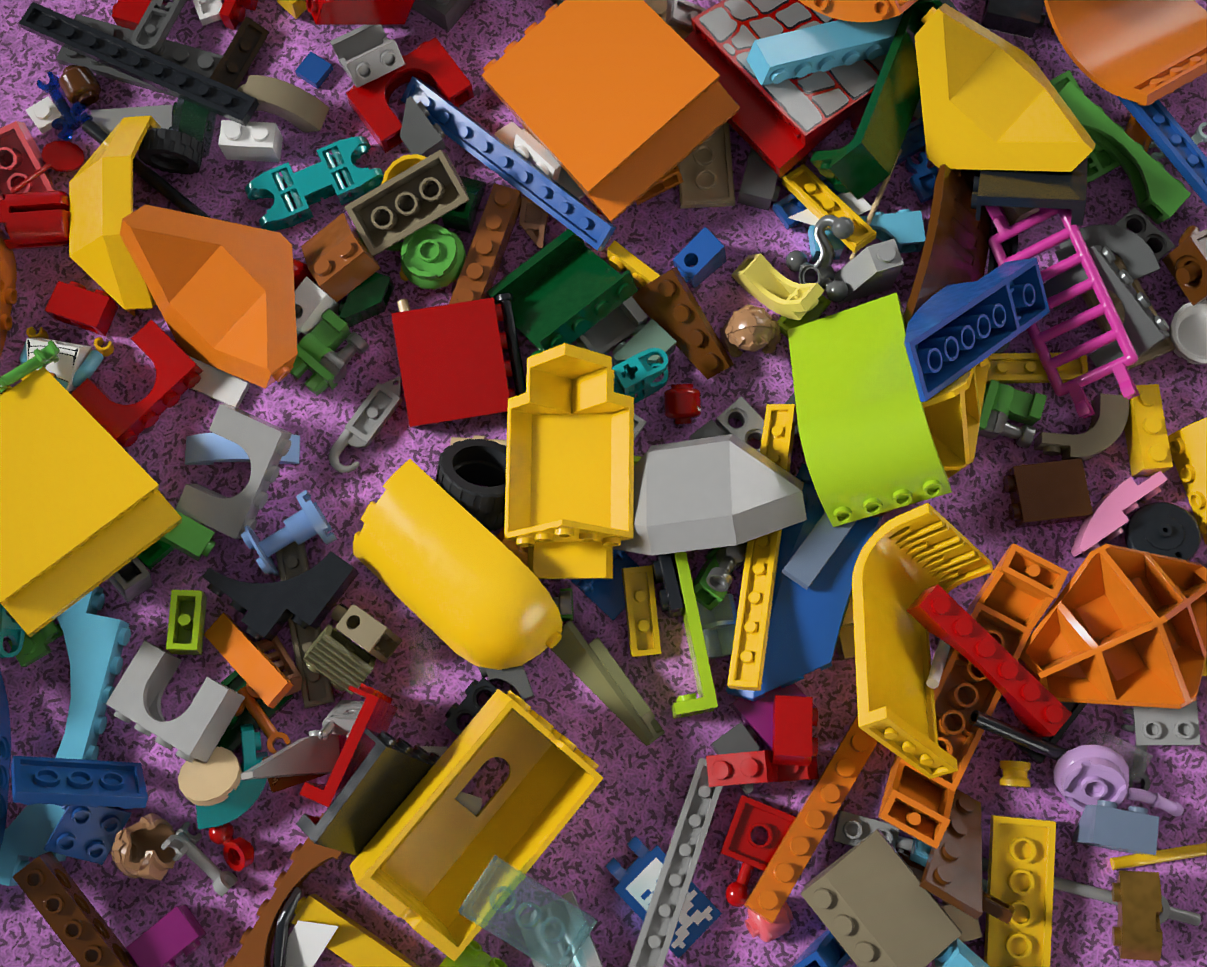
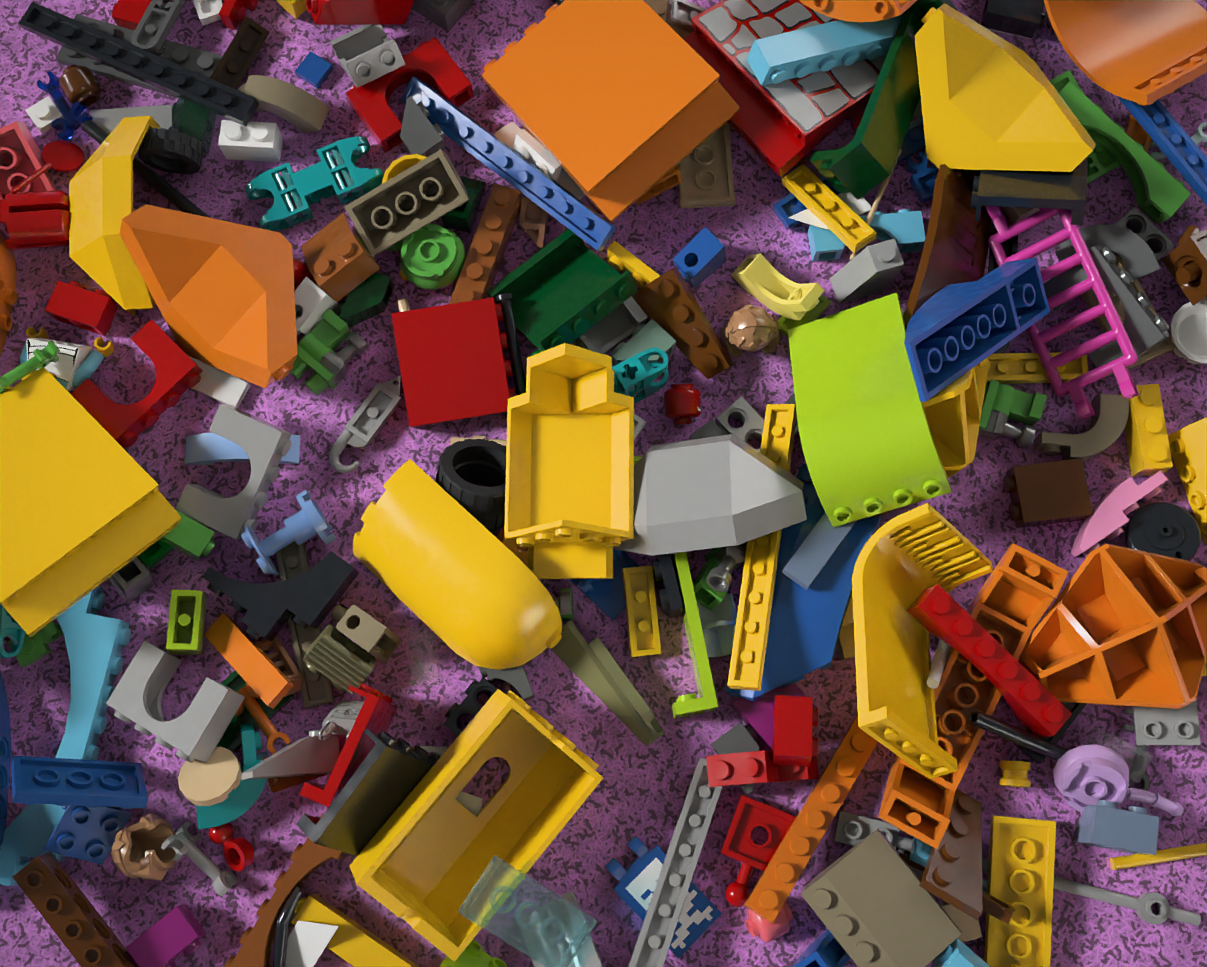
(758, 184): dark grey brick -> none
(797, 261): dark grey piece -> none
(1138, 922): pearl gold brick -> none

